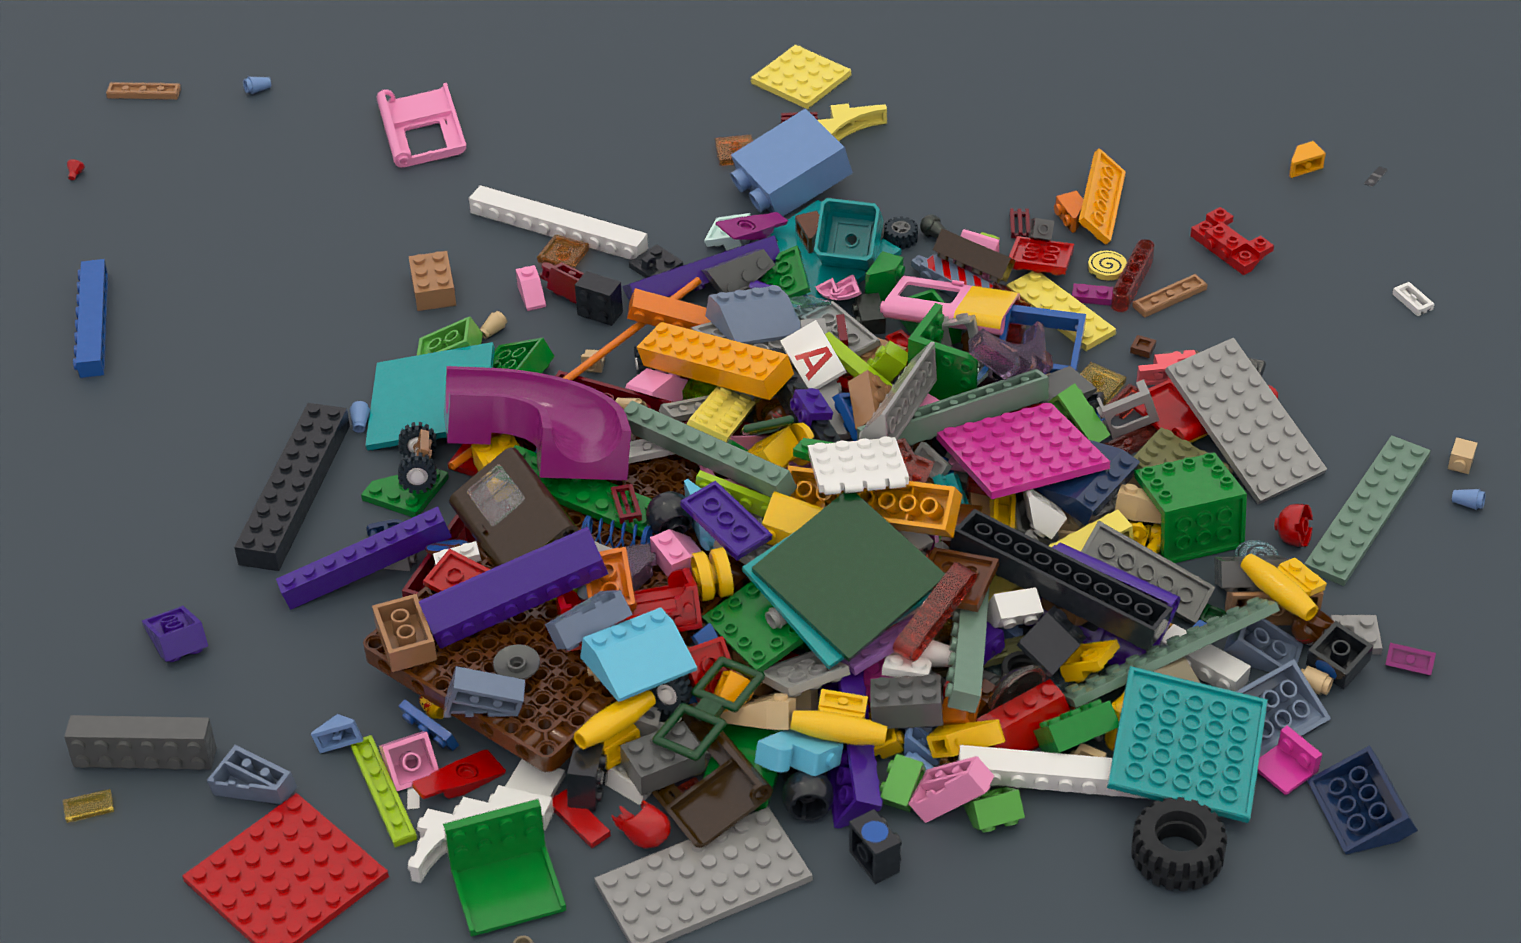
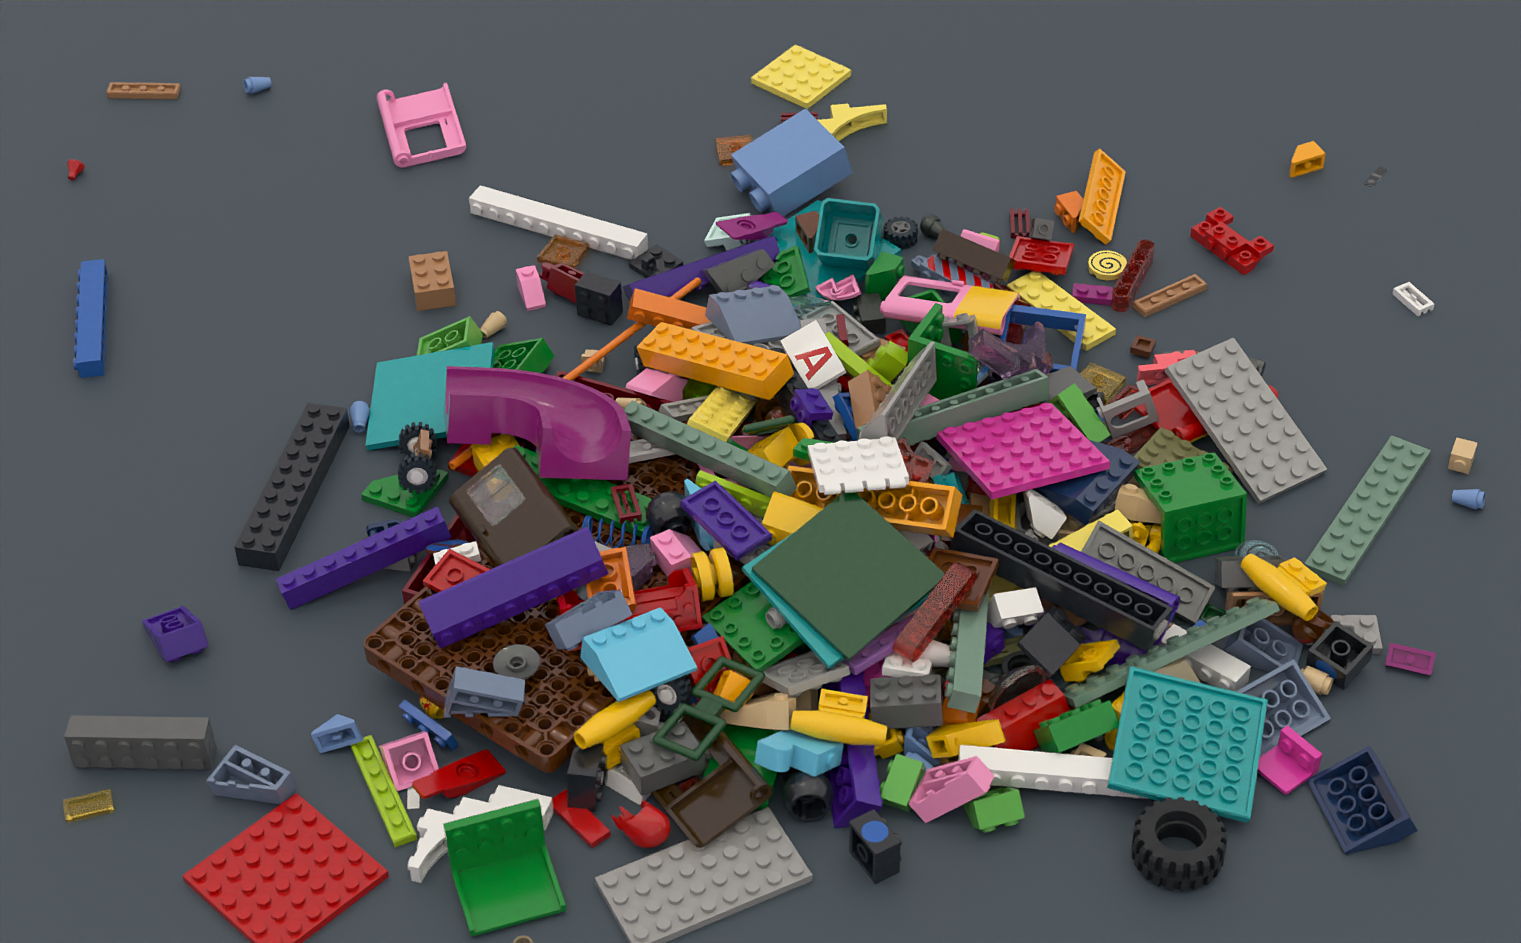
(404, 633): medium nougat brick -> none
(535, 781): white tile -> none
(1294, 525): red cylinder -> none

